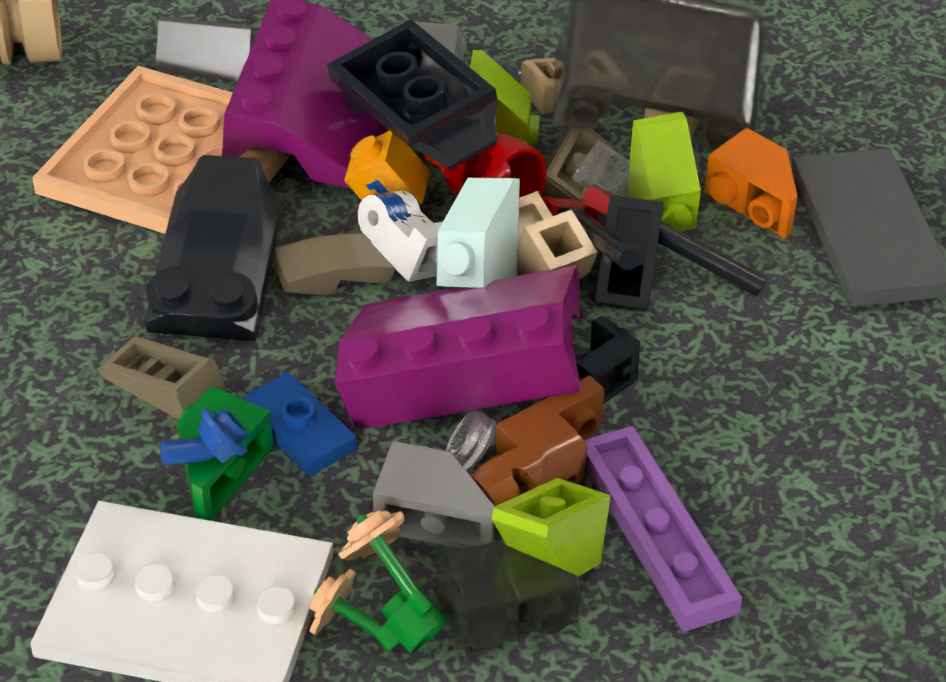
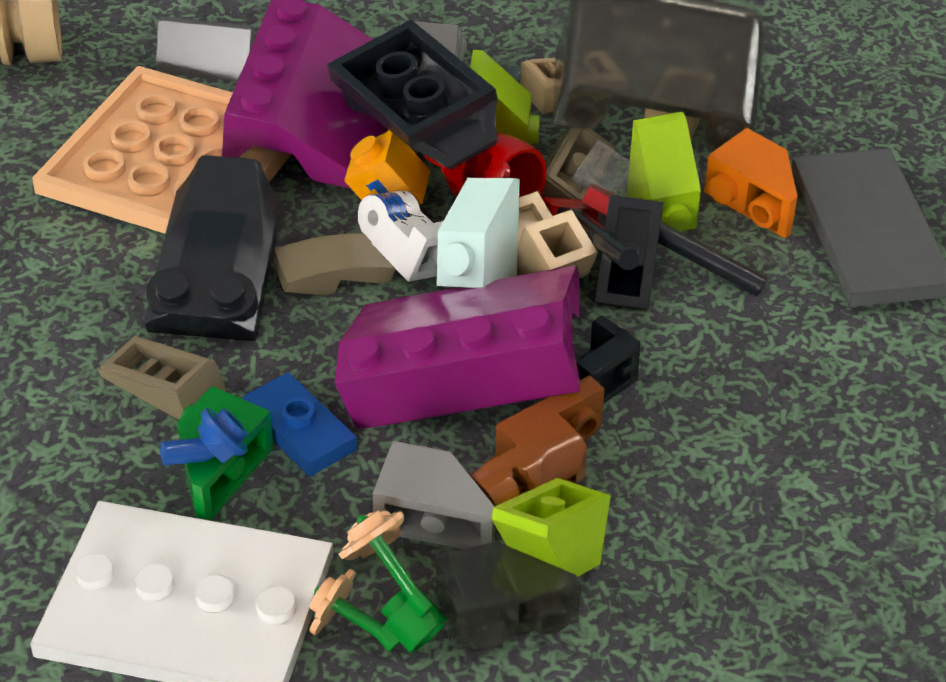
(472, 438): clear tile -> none
(661, 530): medium lavender plate -> none

